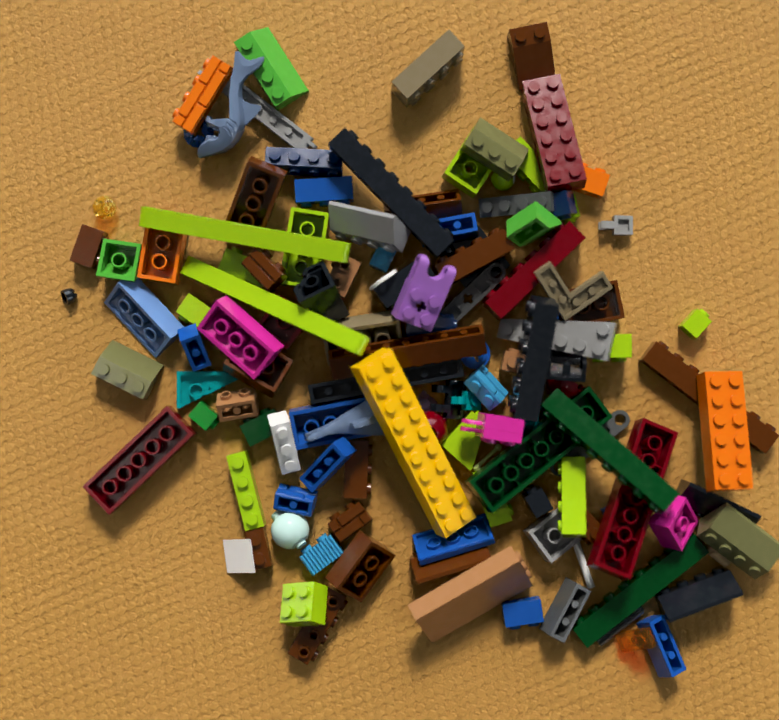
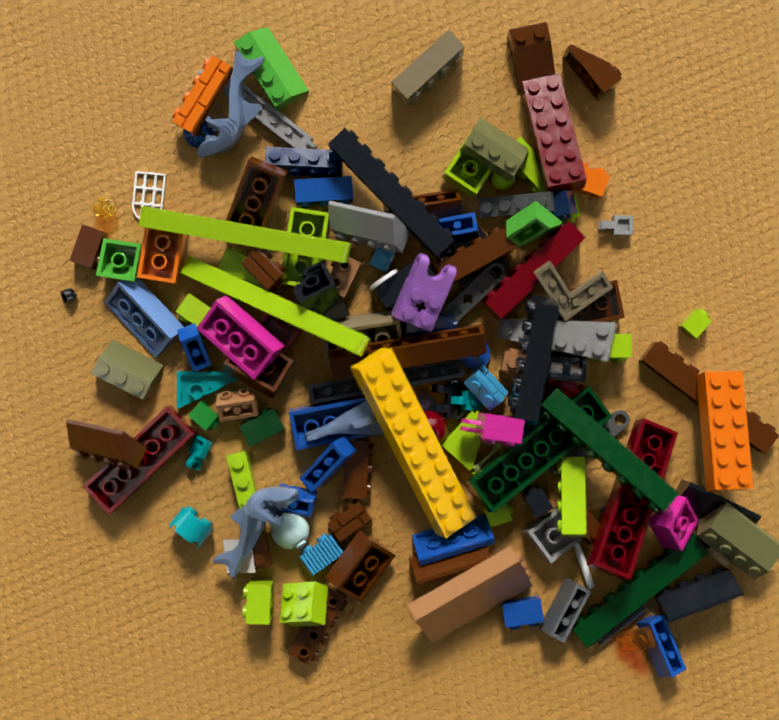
(104, 444): none -> reddish brown slope
(144, 189): none -> white window
(191, 526): none -> teal brick
(198, 450): none -> teal plate
(259, 601): none -> lime brick
(260, 508): none -> sand blue piece
(284, 442): white brick -> none
(593, 71): none -> reddish brown slope

